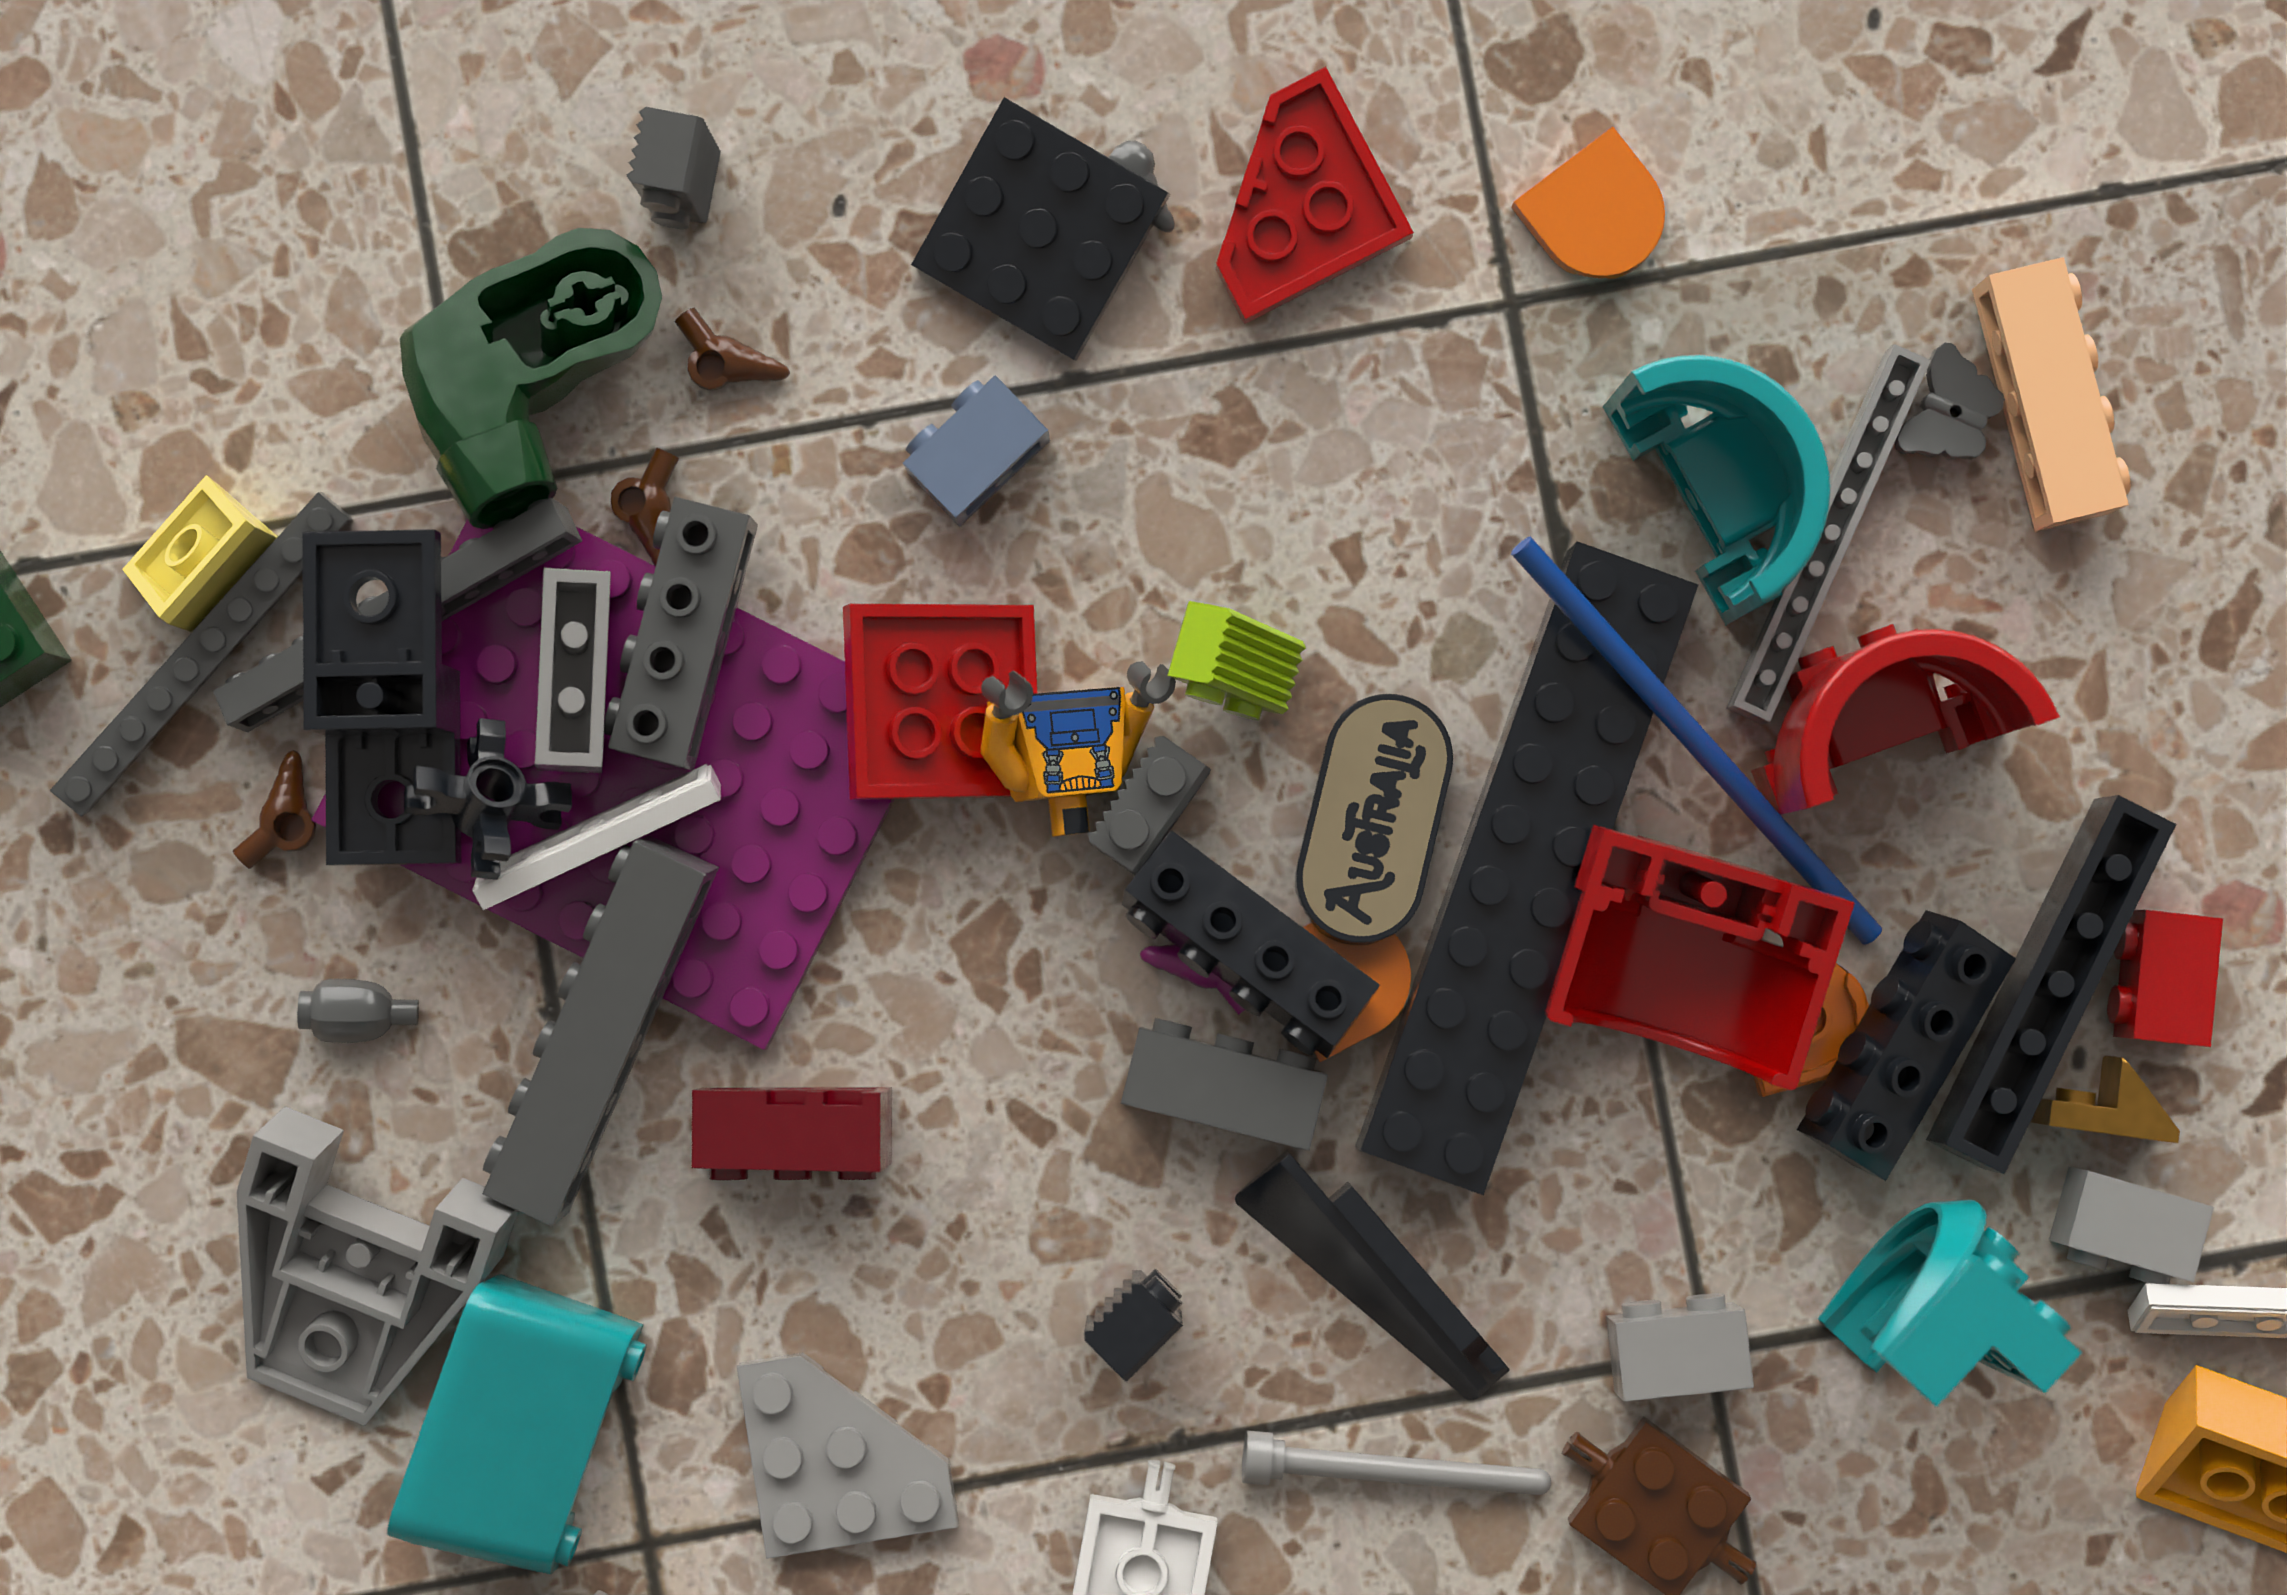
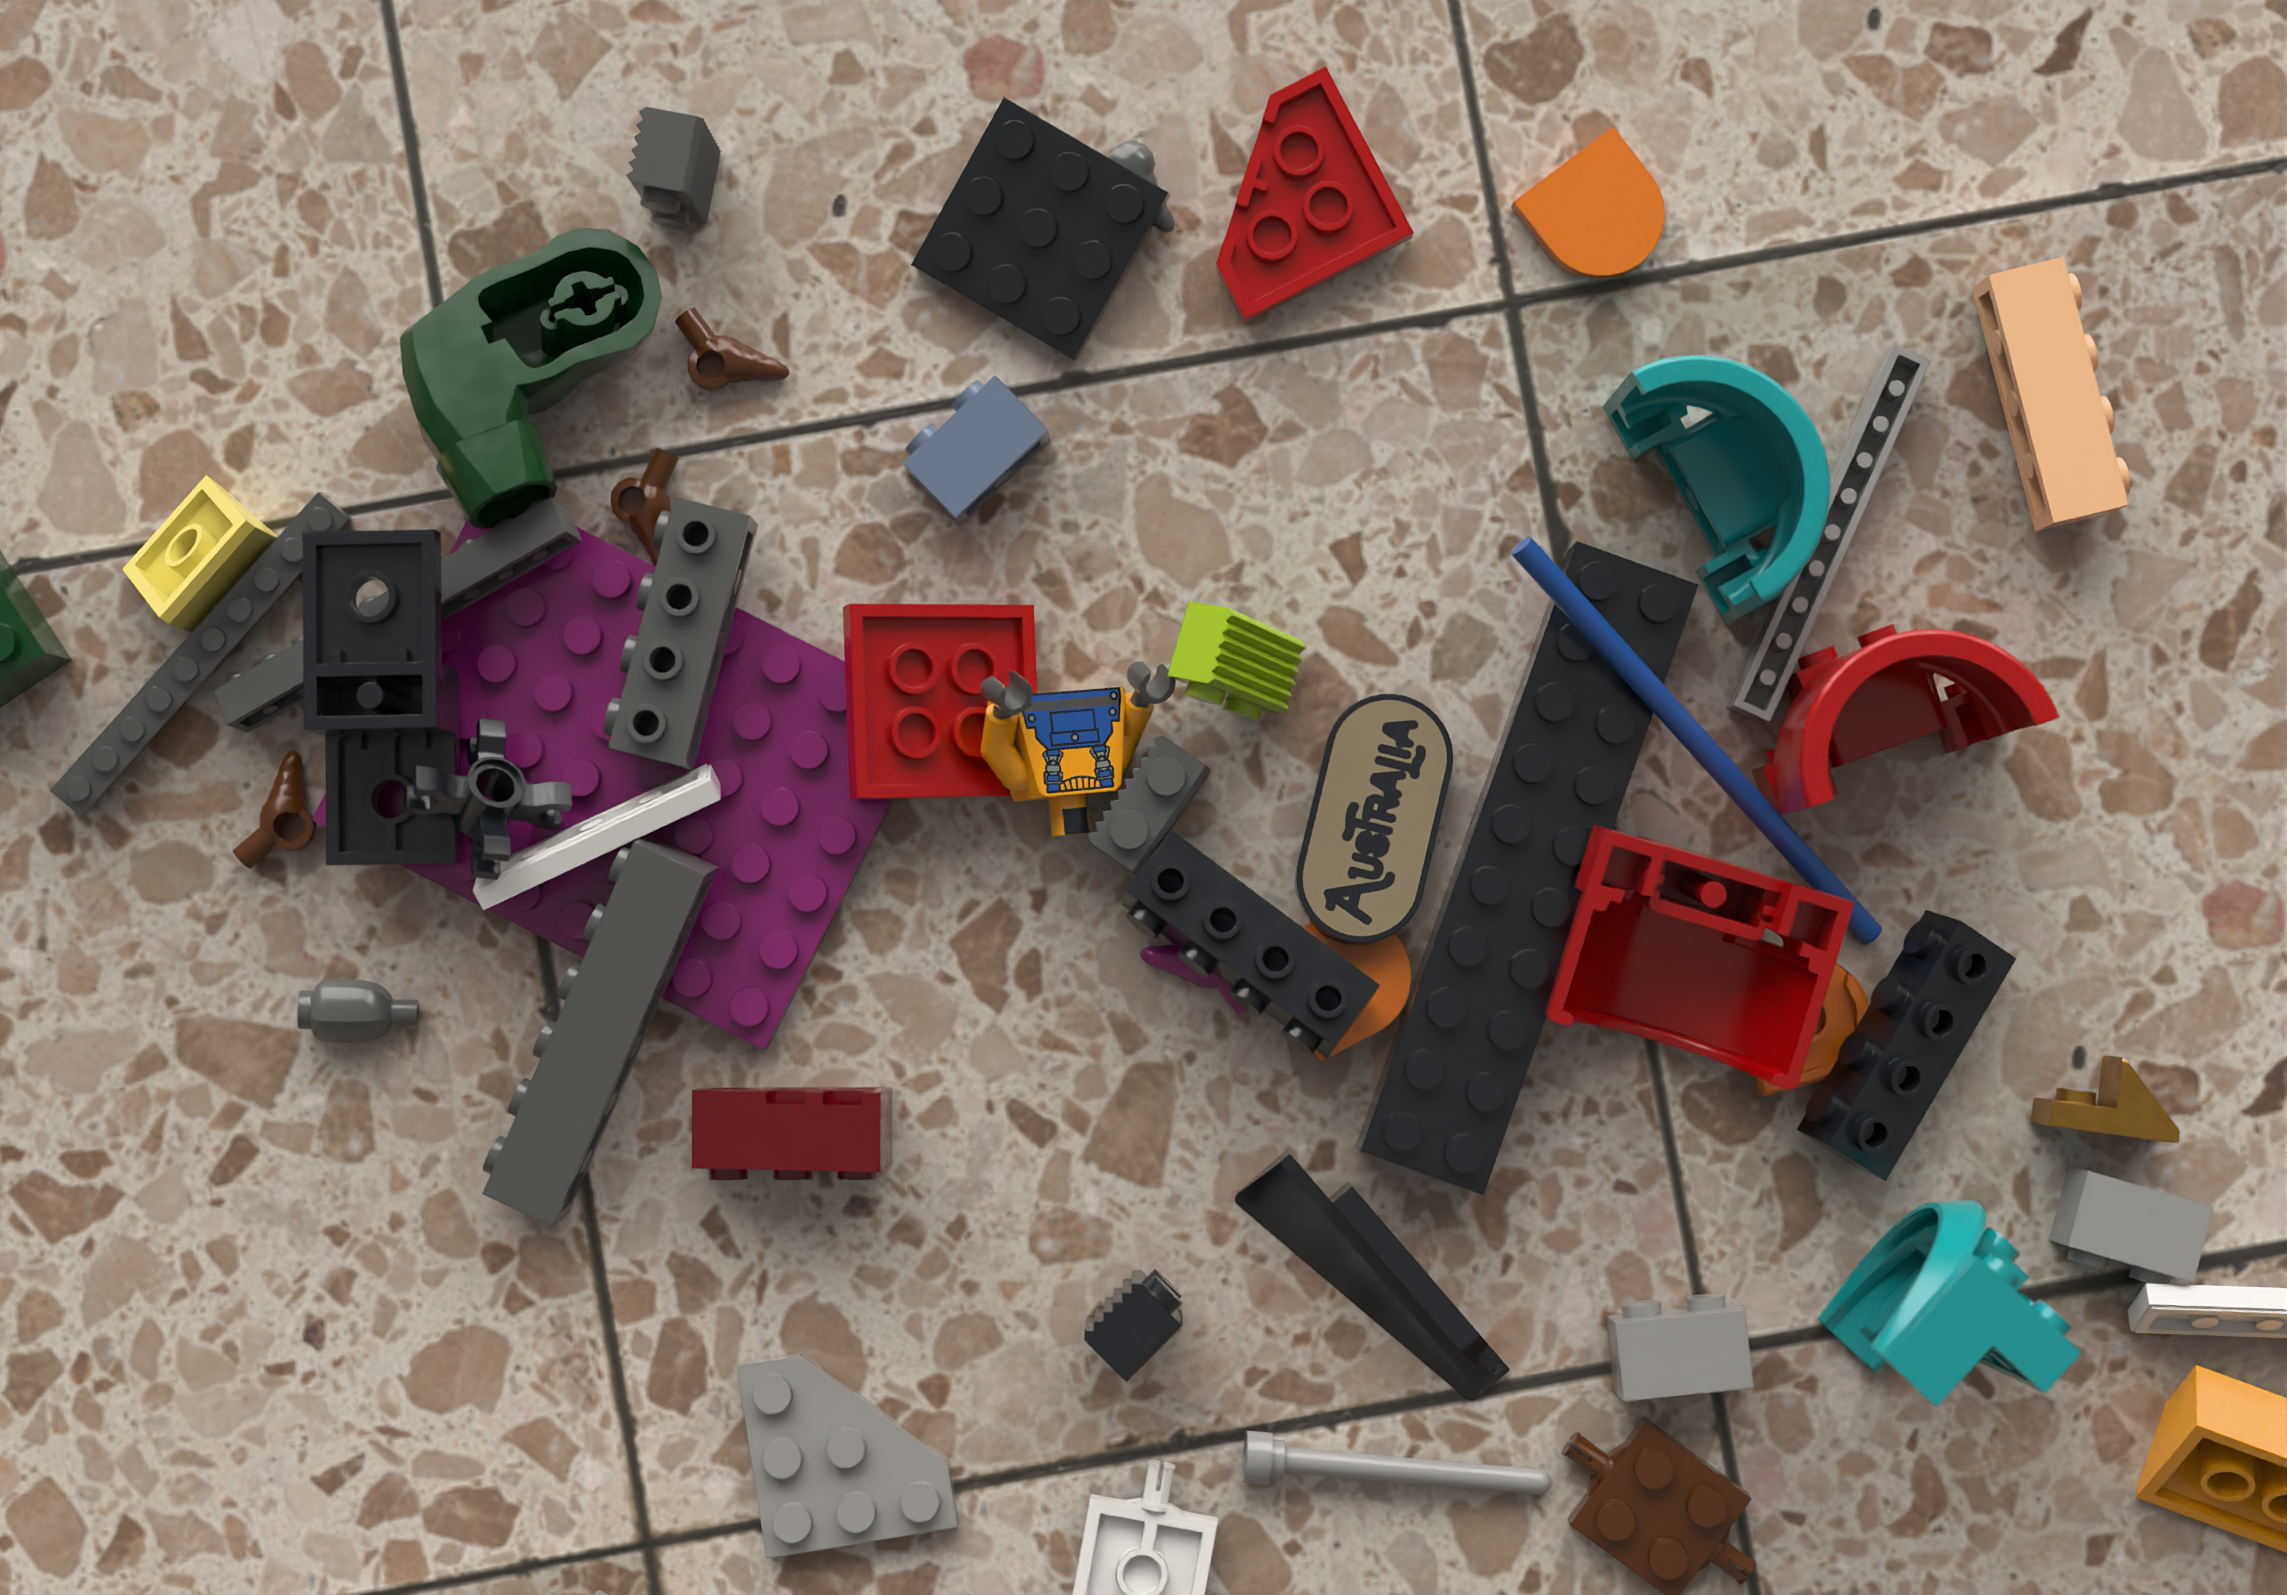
(341, 1287): light grey wedge -> none
(514, 1426): teal windscreen -> none
(572, 670): light grey brick -> none
(1225, 1084): dark grey brick -> none
(1954, 385): dark grey animal -> none
(2051, 982): black brick -> none
(2166, 978): red brick -> none

